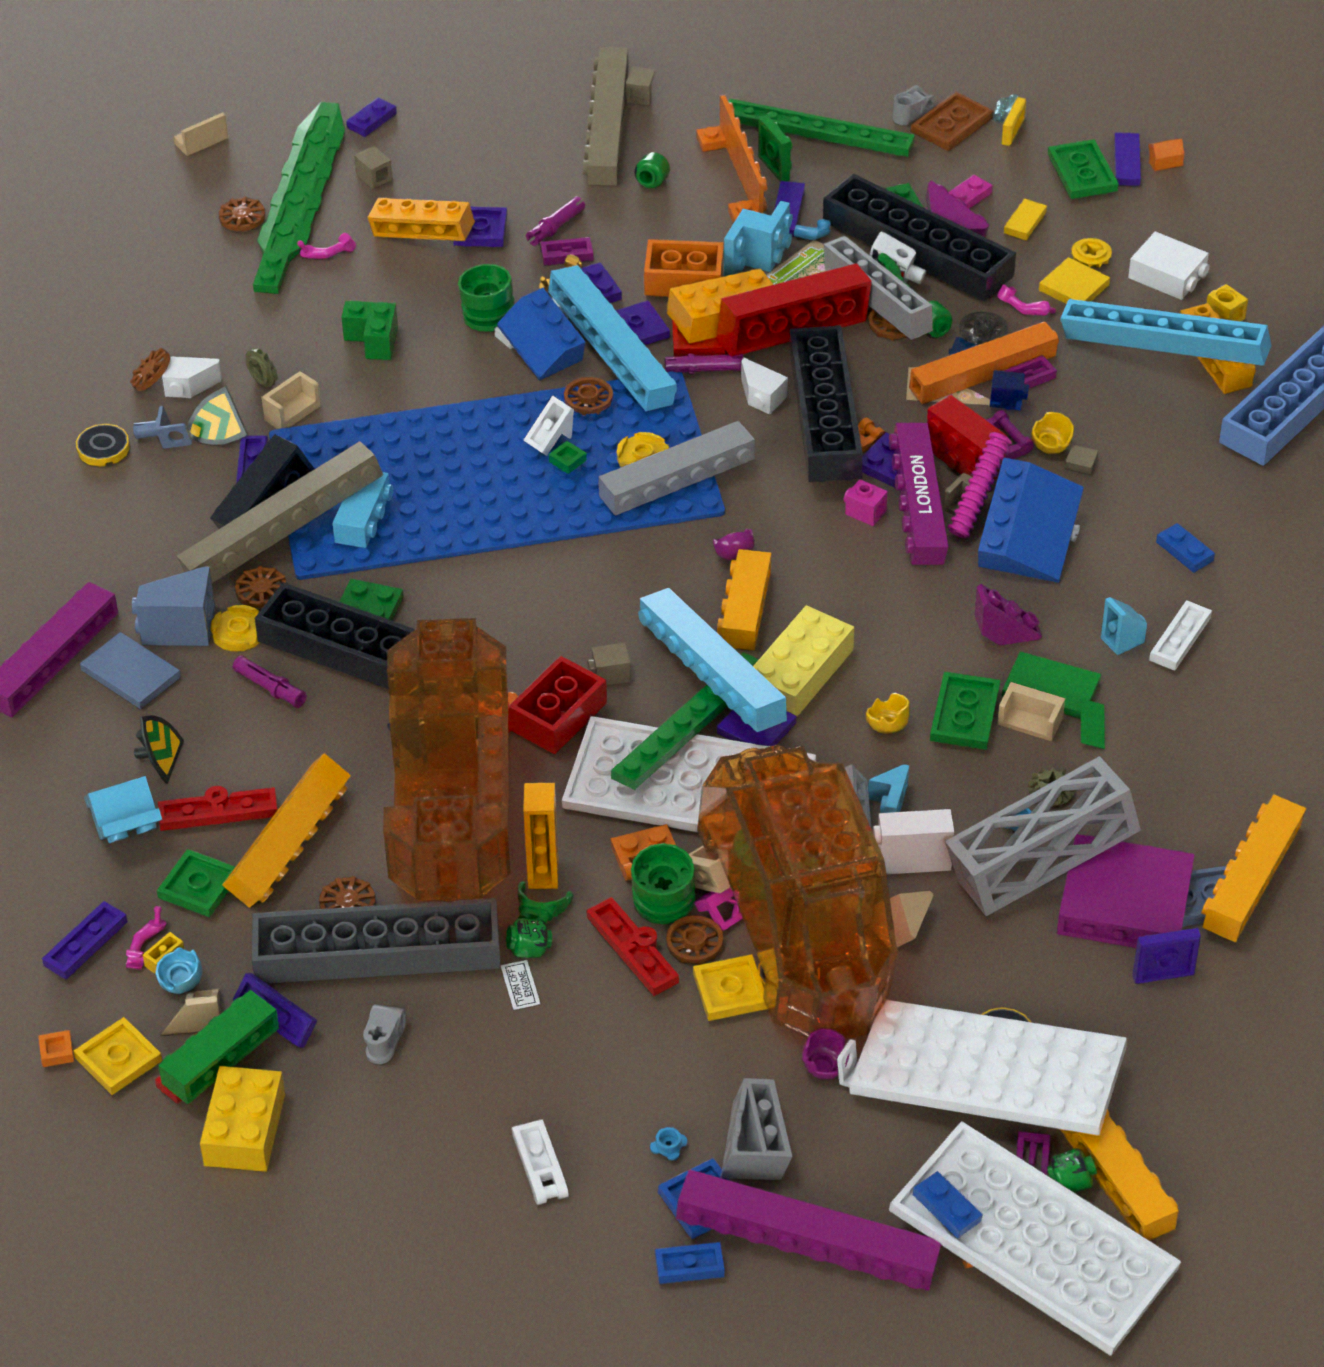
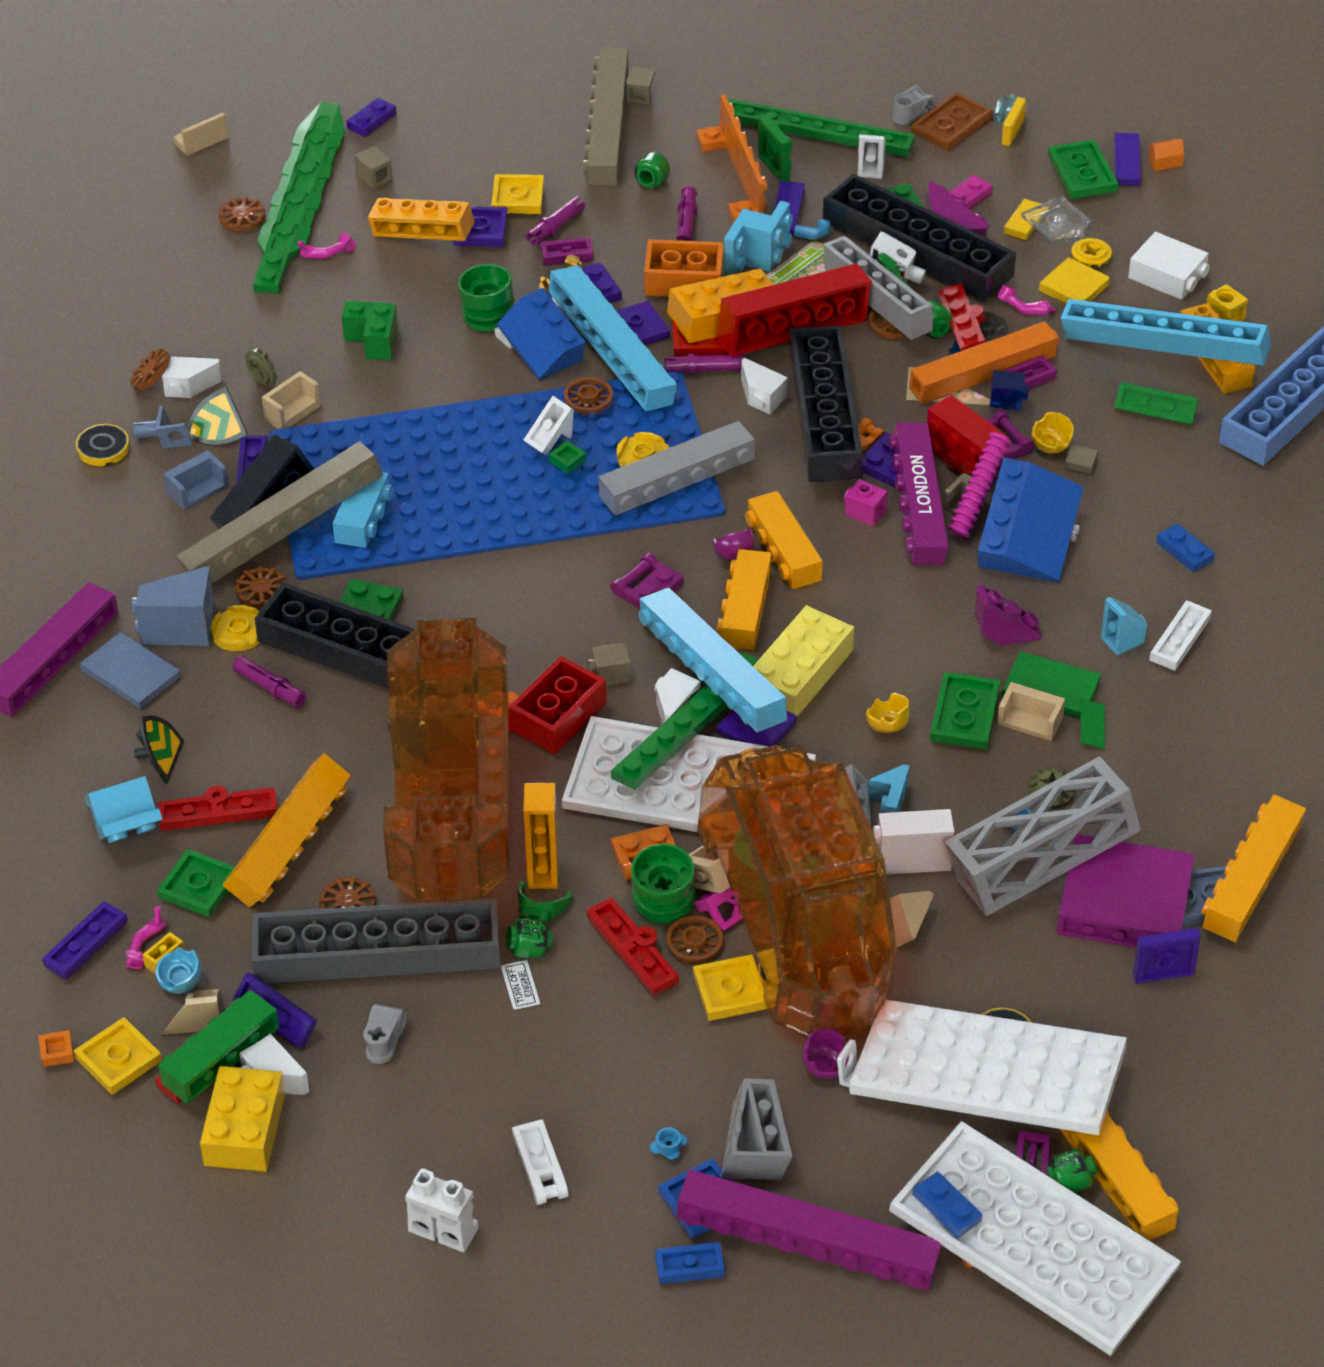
(196, 480): none -> sand blue panel
(271, 1056): none -> white slope
(443, 1208): none -> white hips
(518, 193): none -> yellow plate
(660, 579): none -> magenta plate
(673, 692): none -> white slope
(687, 209): none -> magenta pin
(784, 539): none -> light orange brick
(871, 156): none -> white slope
(965, 316): none -> red hinge
(1058, 220): none -> clear slope
(1156, 403): none -> green plate

